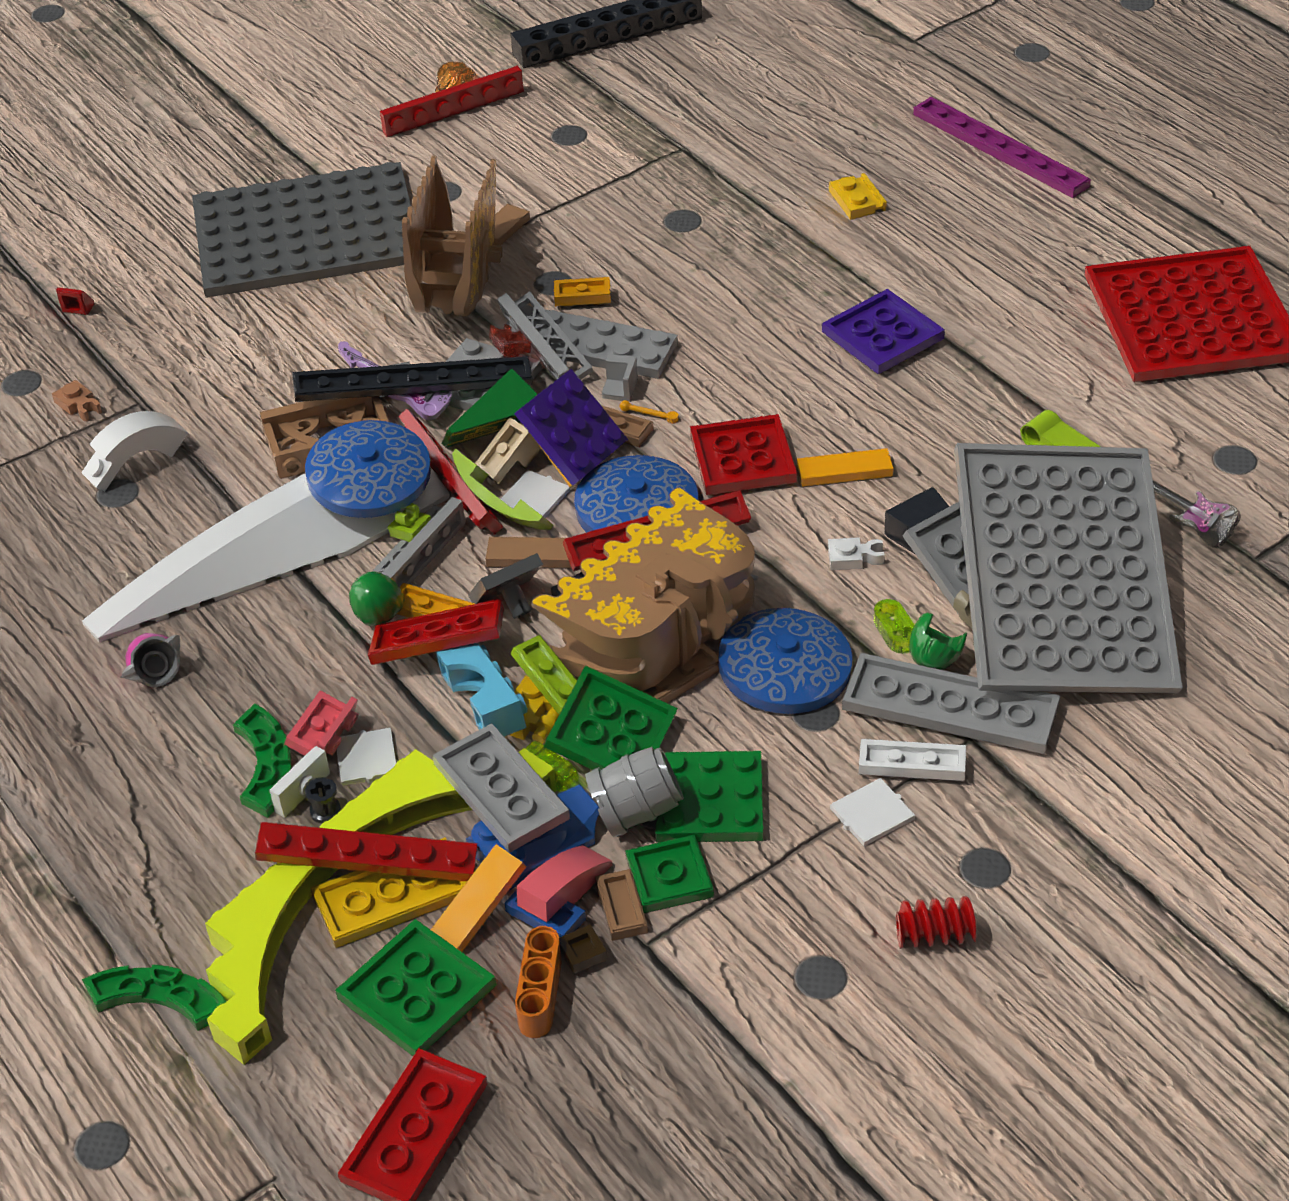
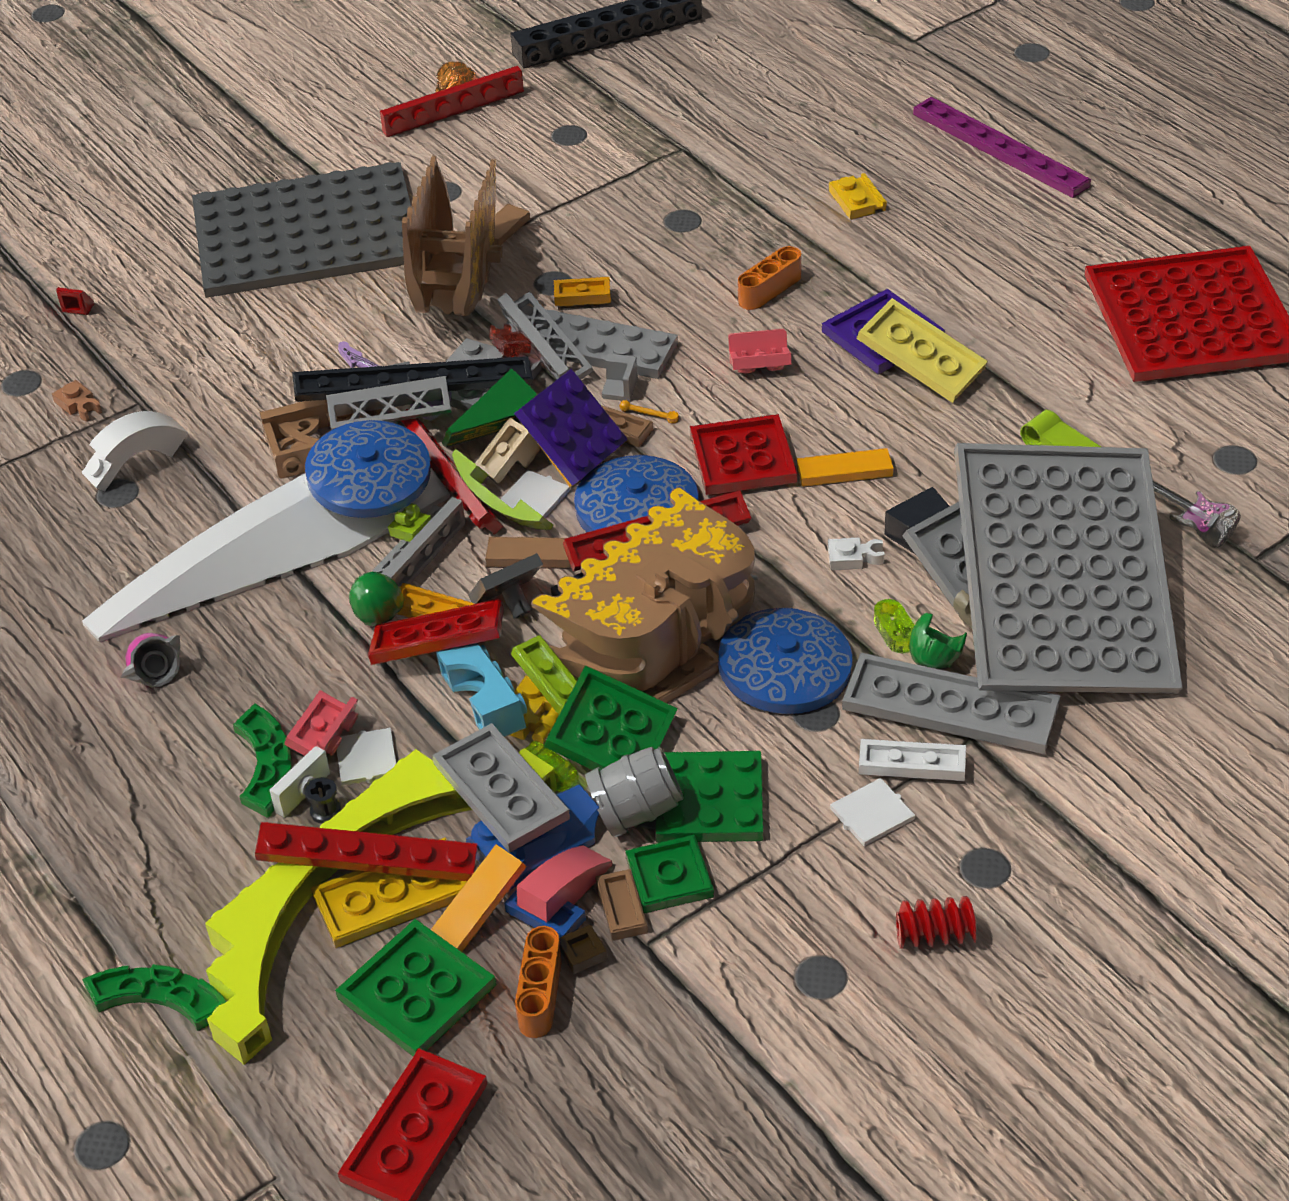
(388, 398): none -> light grey fence
(759, 350): none -> coral bracket
(769, 277): none -> orange beam
(922, 350): none -> light yellow plate

